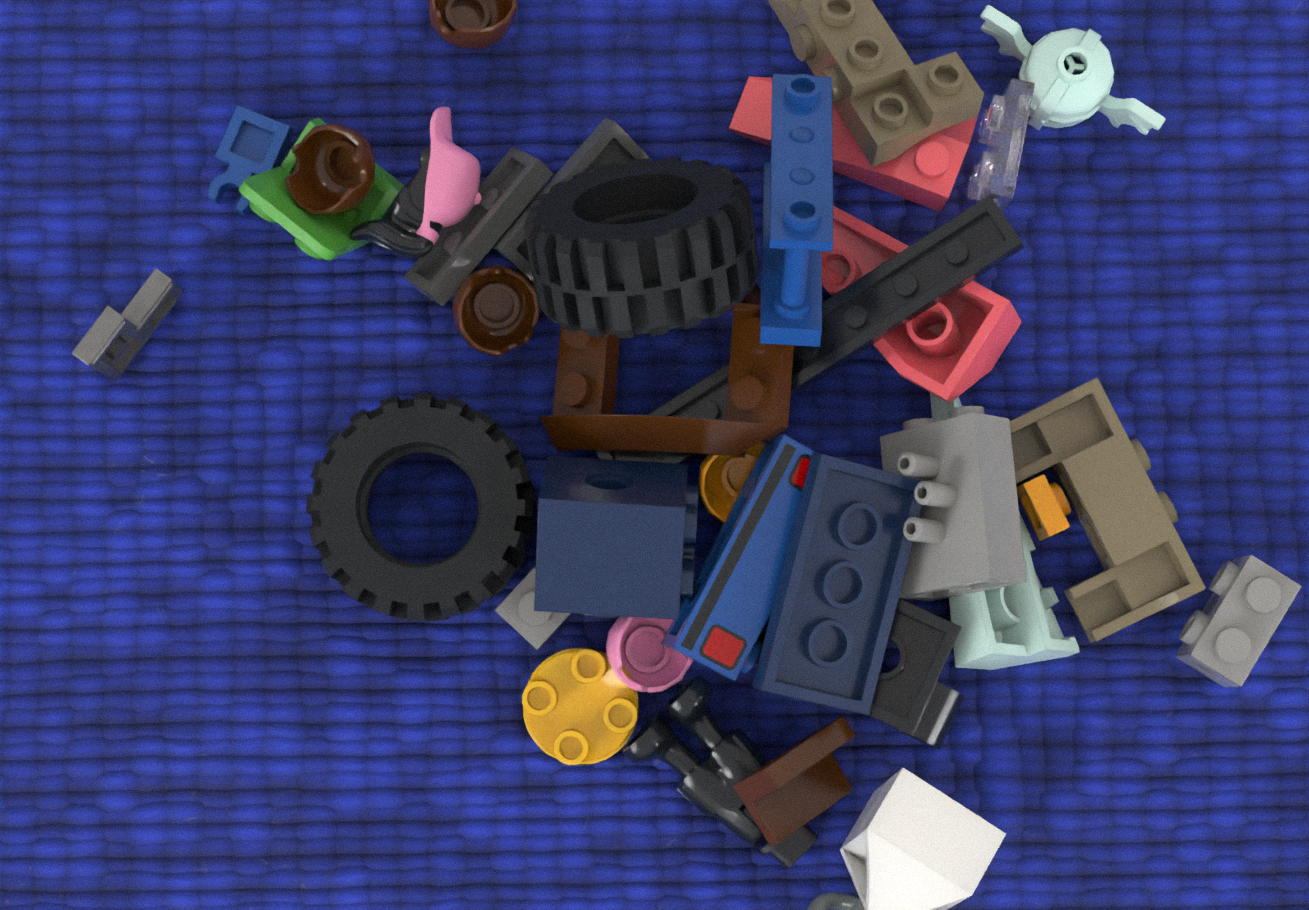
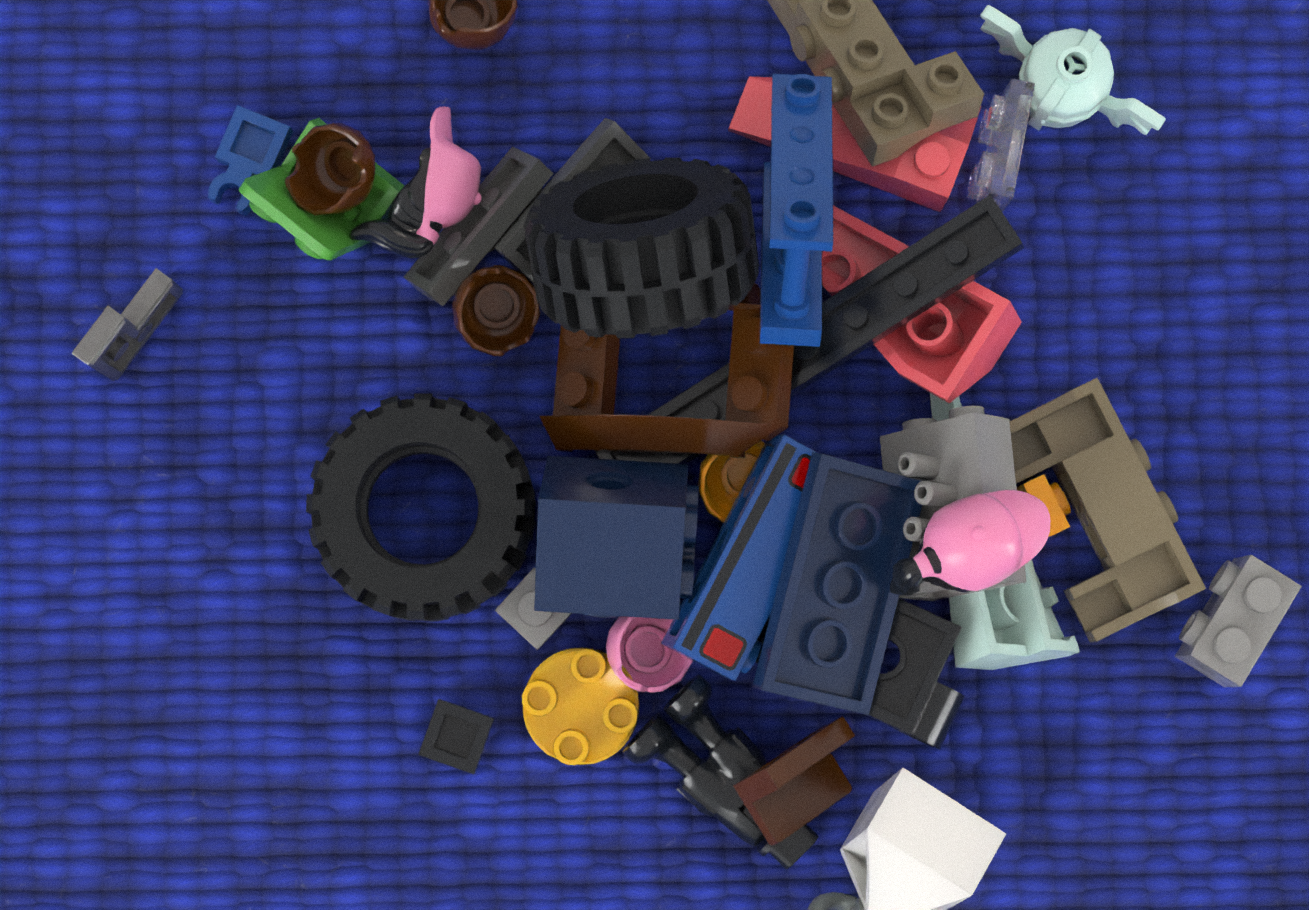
(456, 736): none -> black plate
(975, 543): none -> bright pink hair

